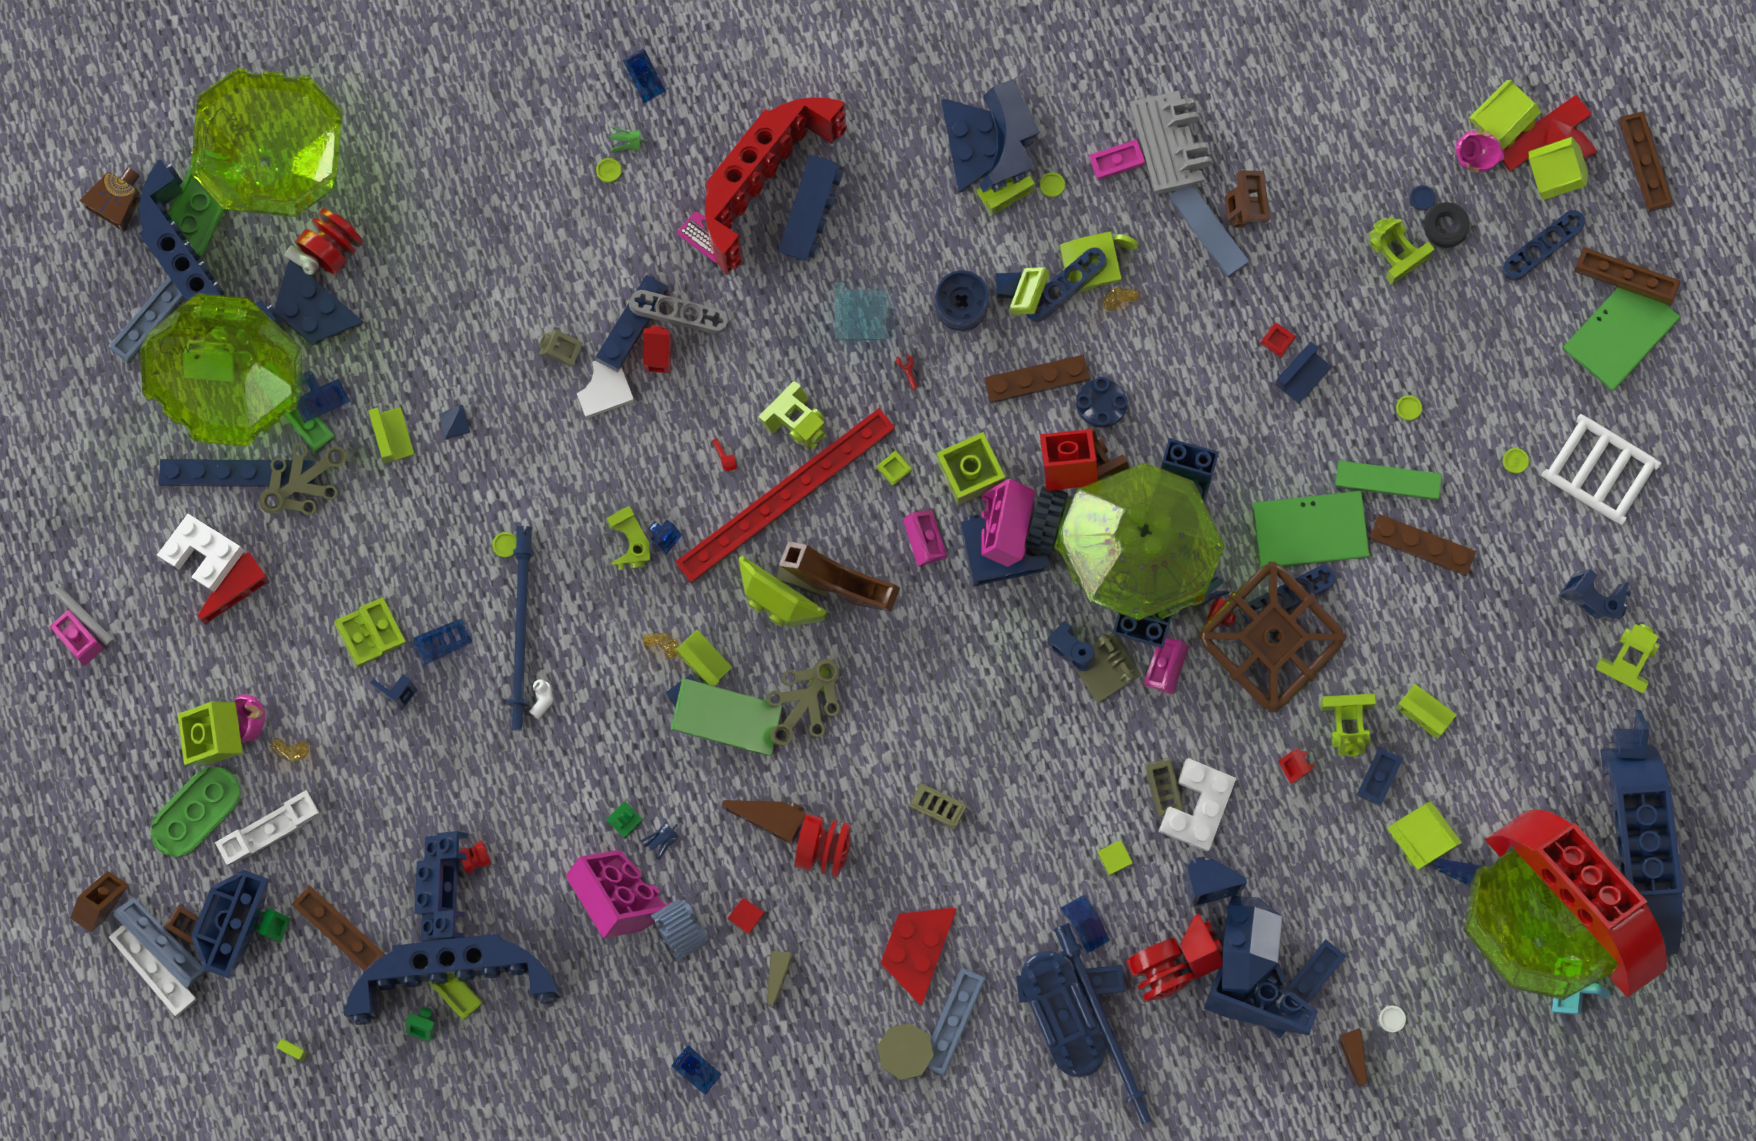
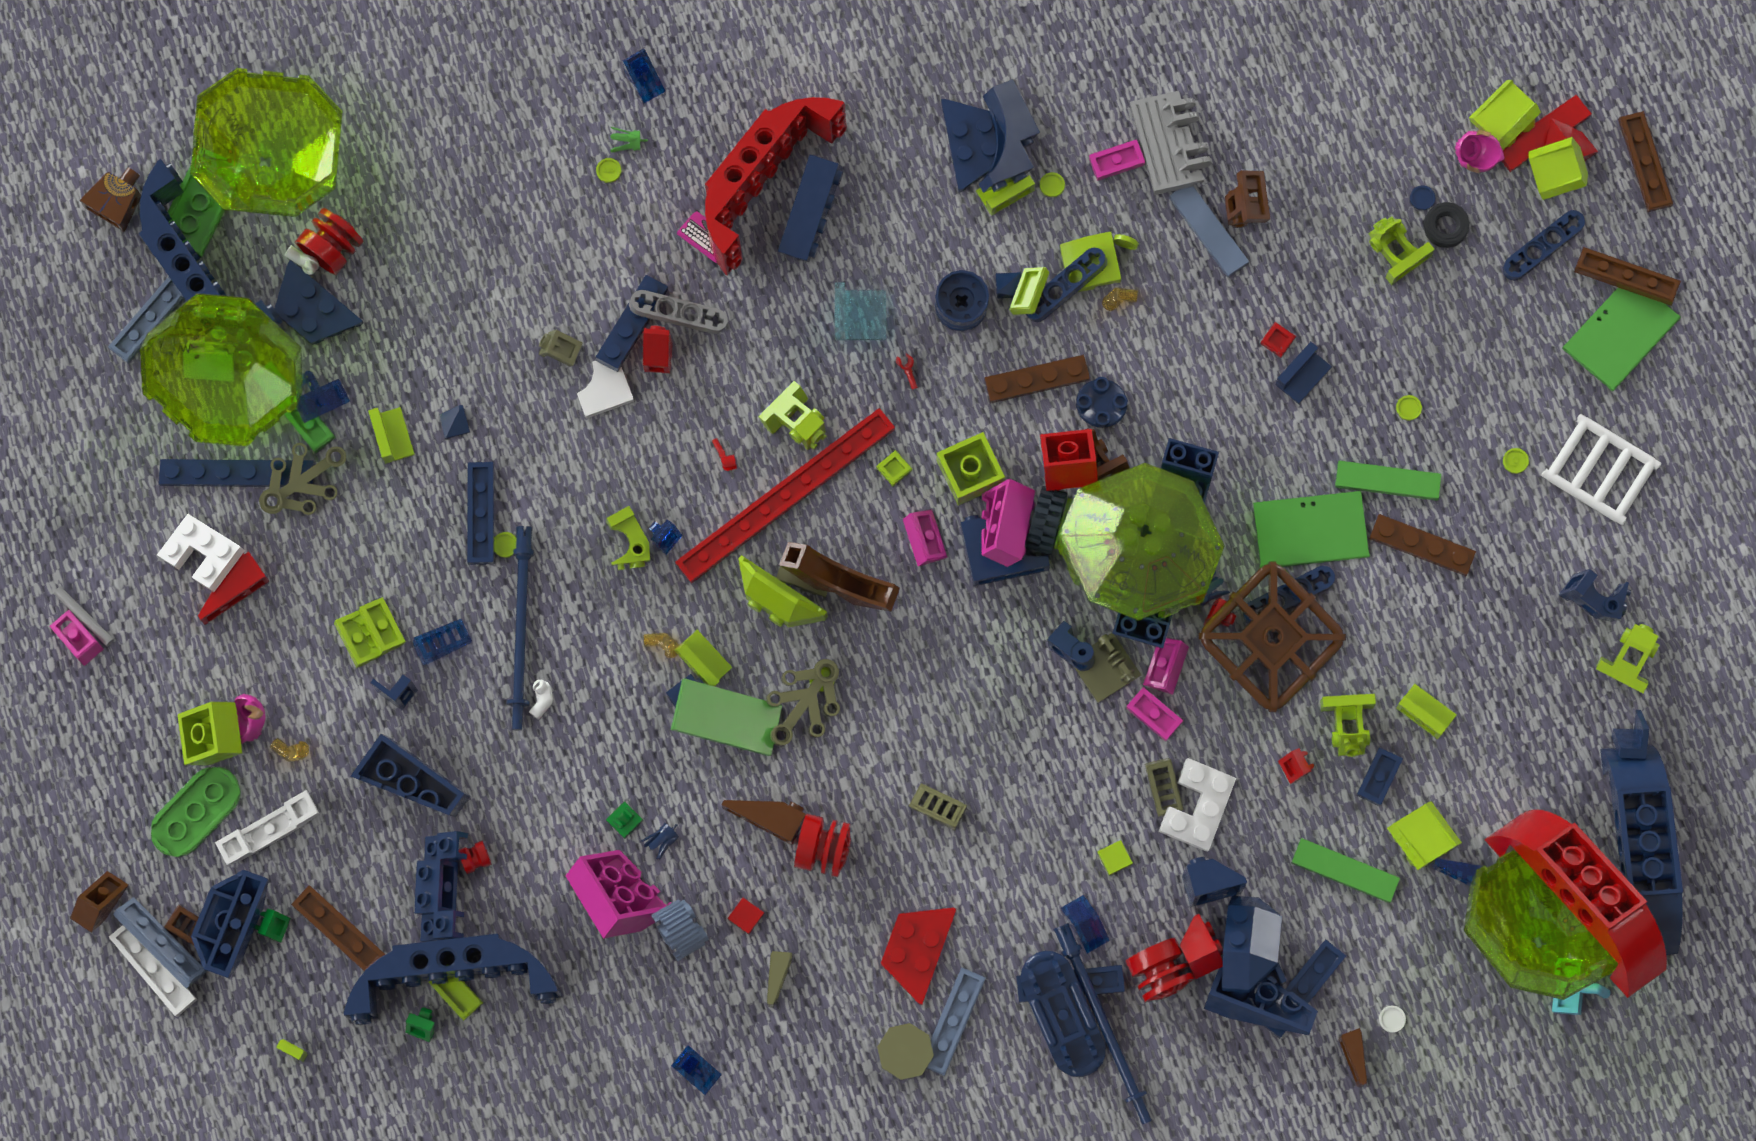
(404, 774): none -> dark blue wedge
(480, 513): none -> dark blue plate
(1154, 714): none -> dark pink plate
(1345, 870): none -> bright green tile

